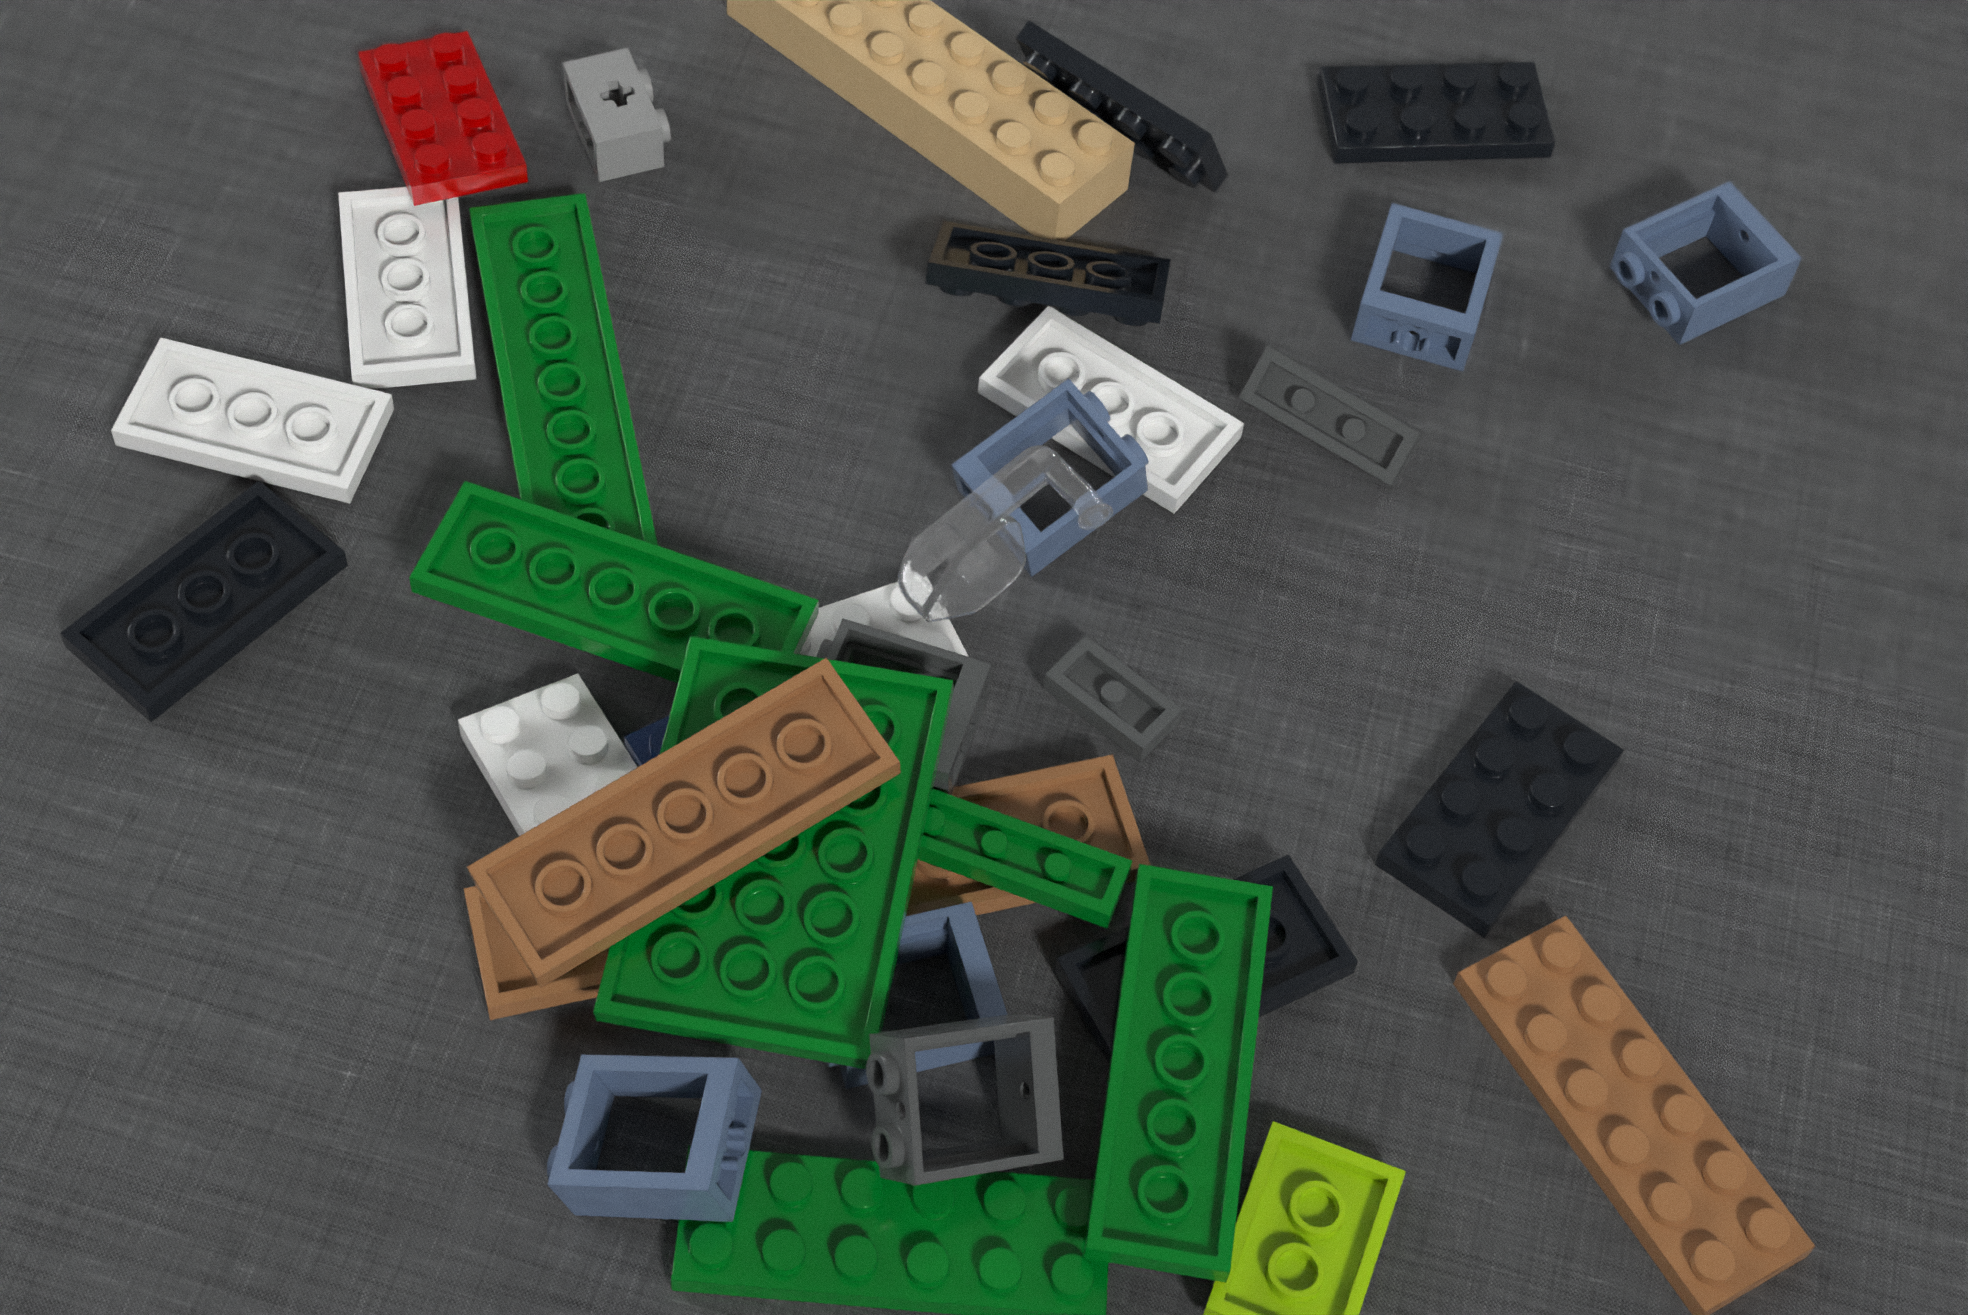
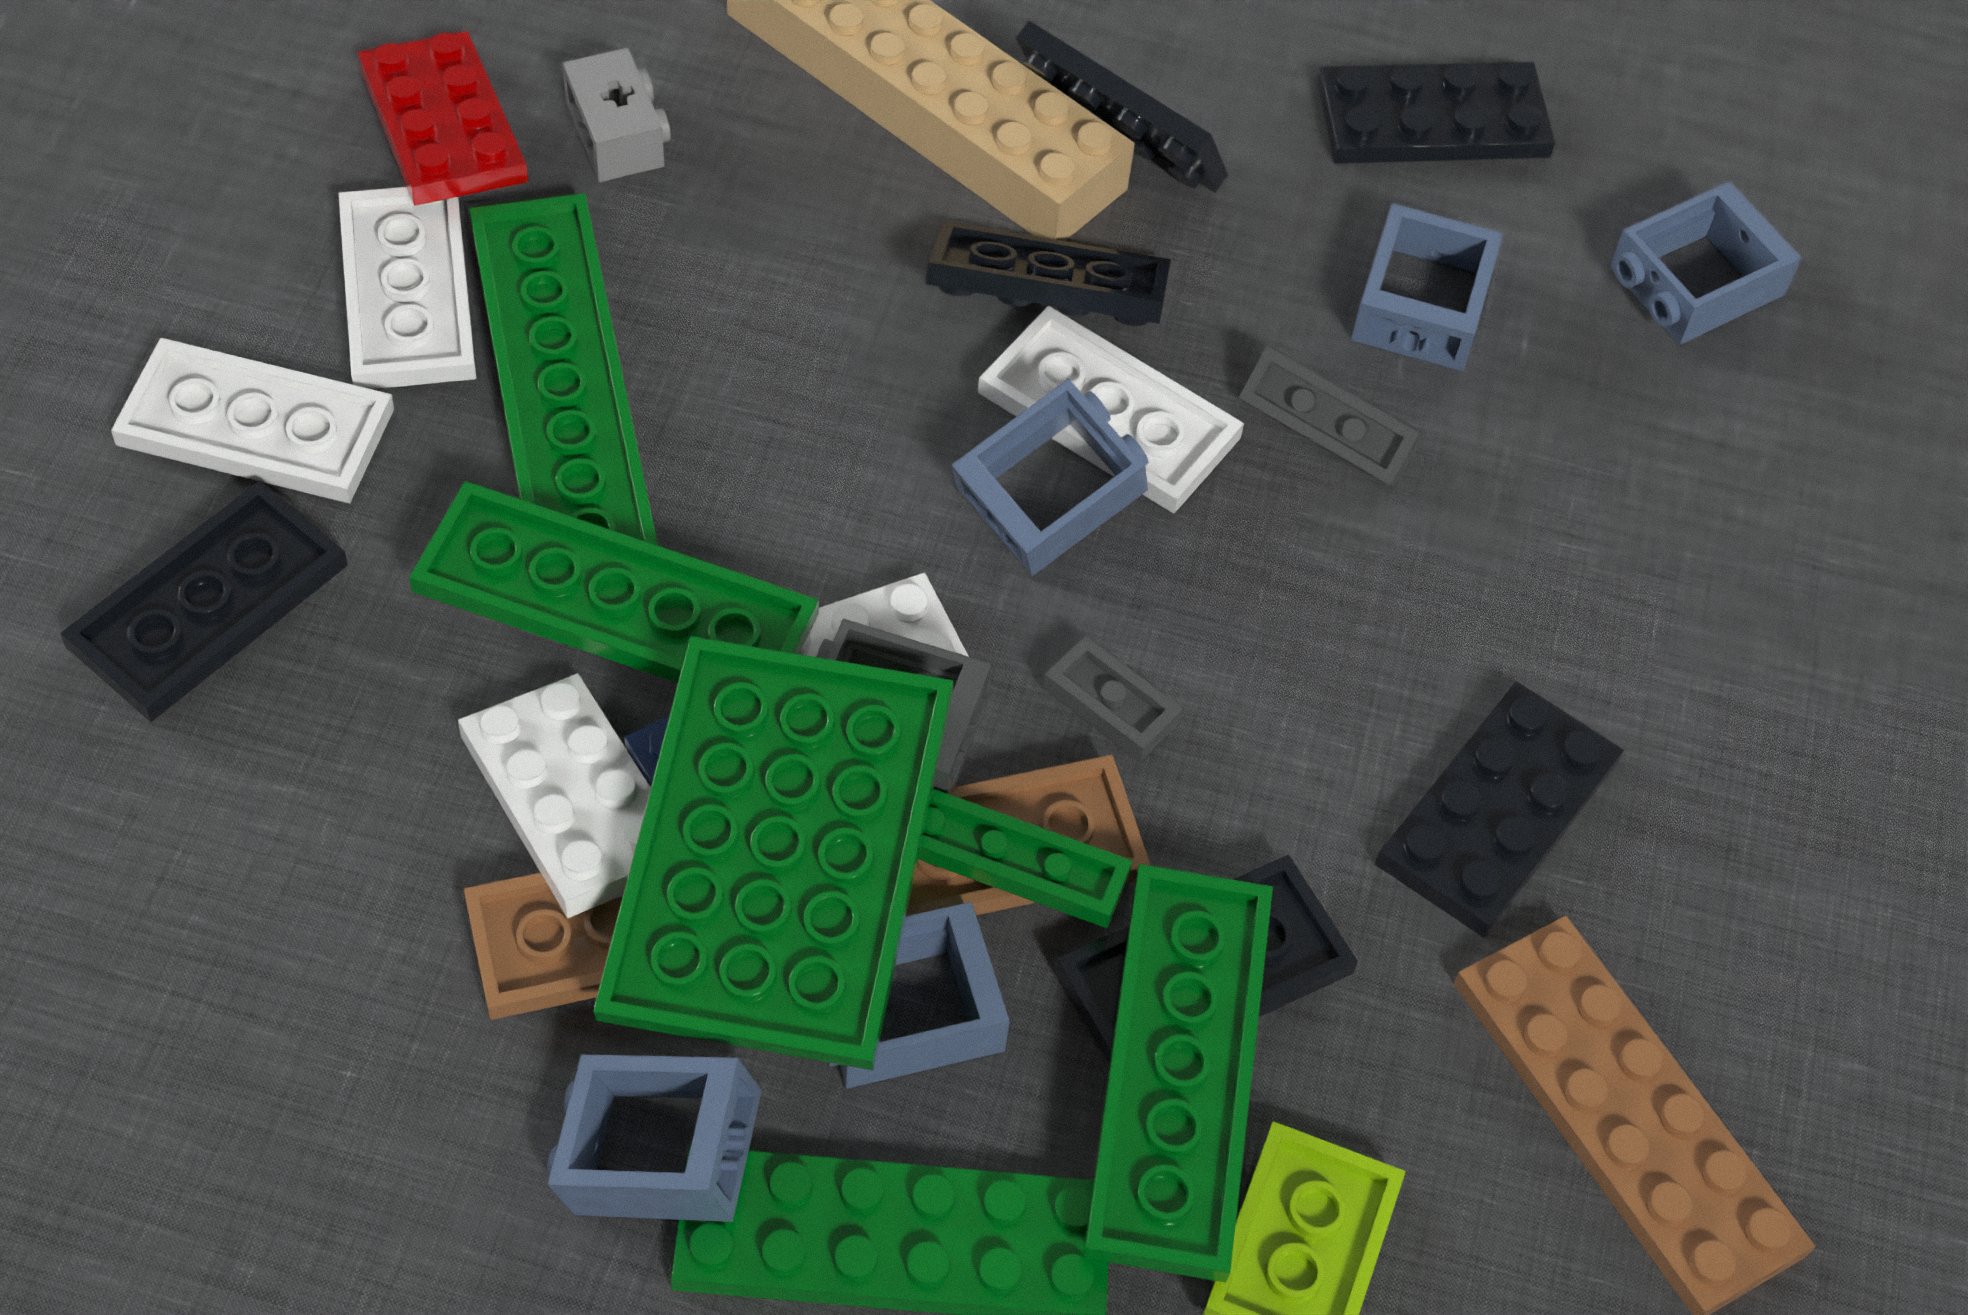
(683, 821): medium nougat plate -> none
(985, 543): clear piece -> none
(1025, 1094): dark grey window -> none

